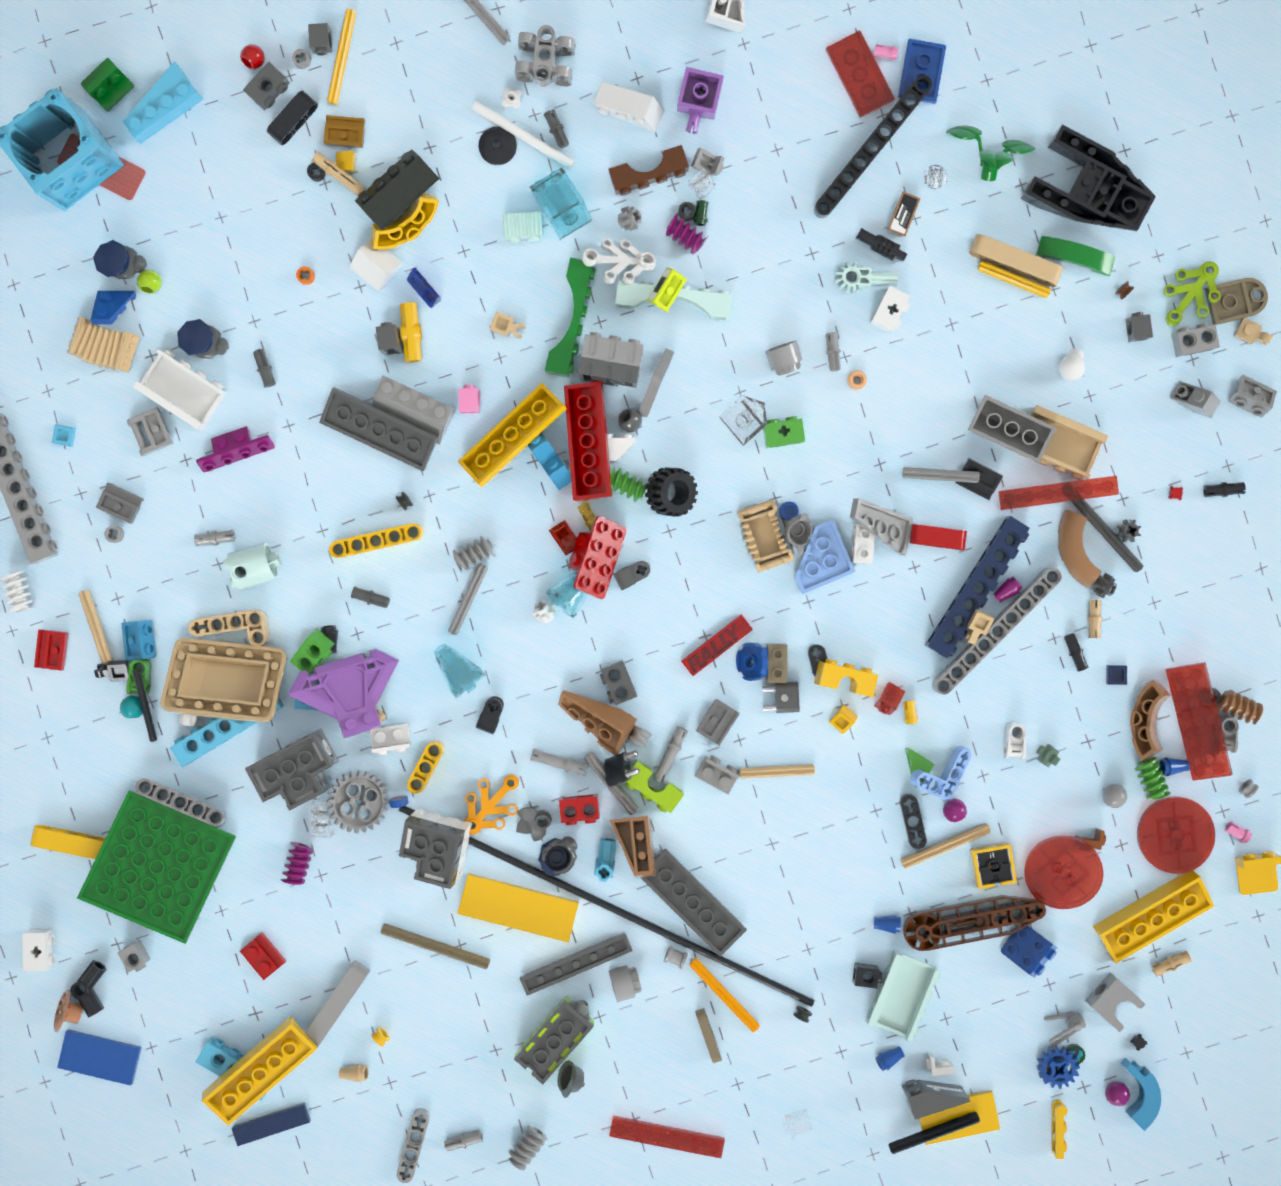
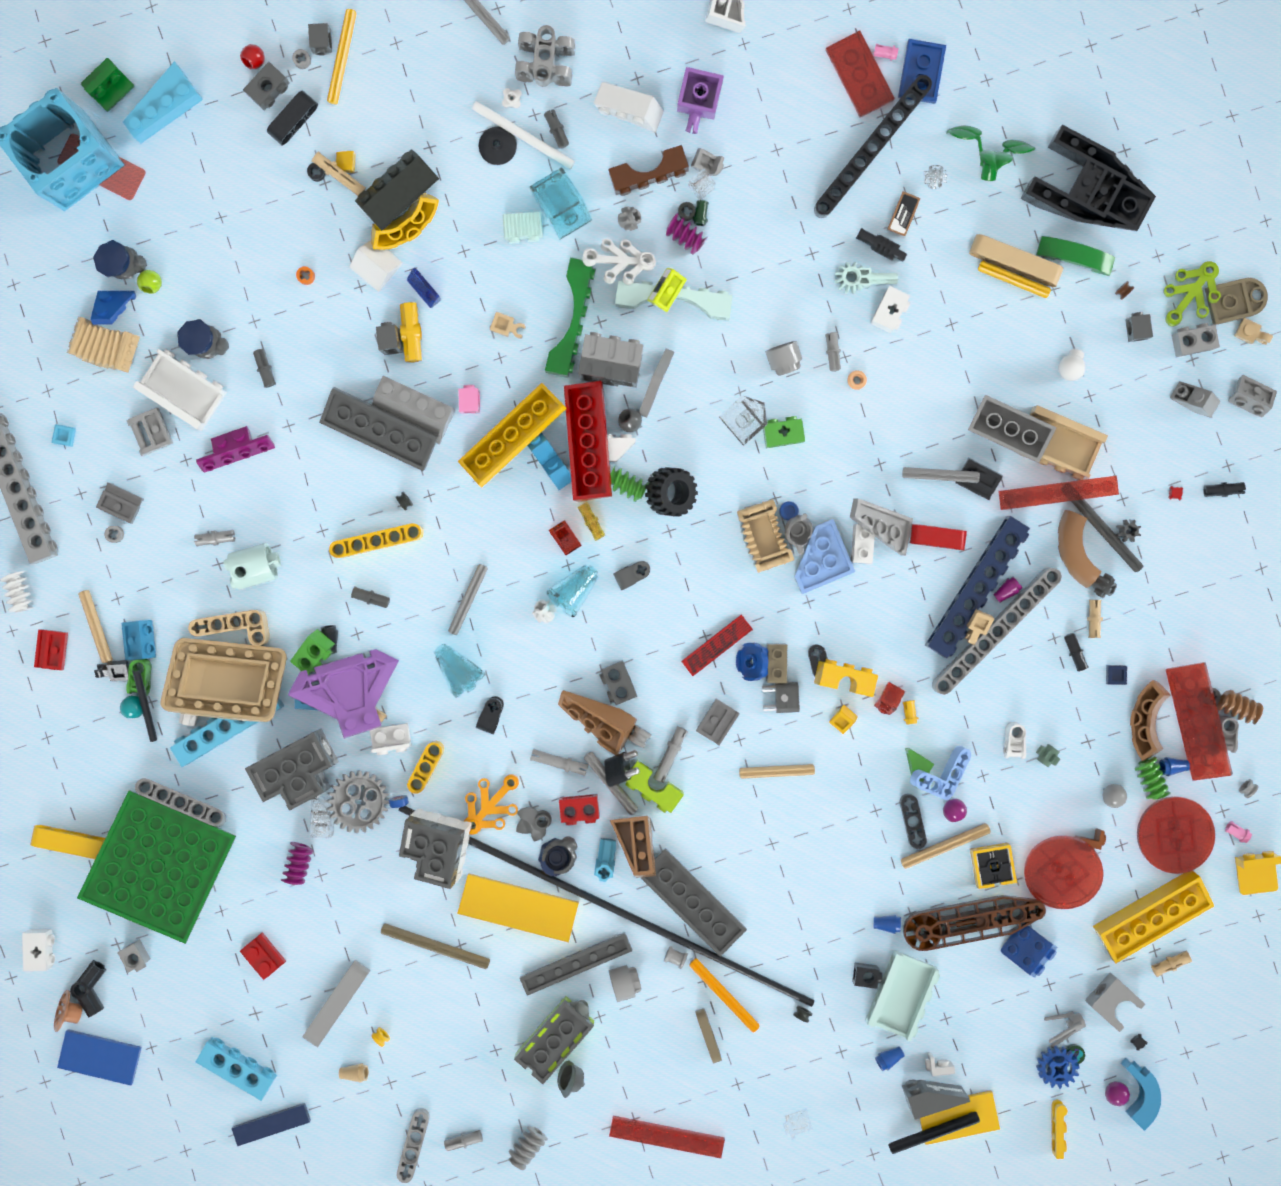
(258, 1071): yellow arch -> none
(344, 131): pearl gold plate -> none
(473, 553): light grey piece -> none
(596, 556): bracket -> none
(717, 774): light grey bracket -> none

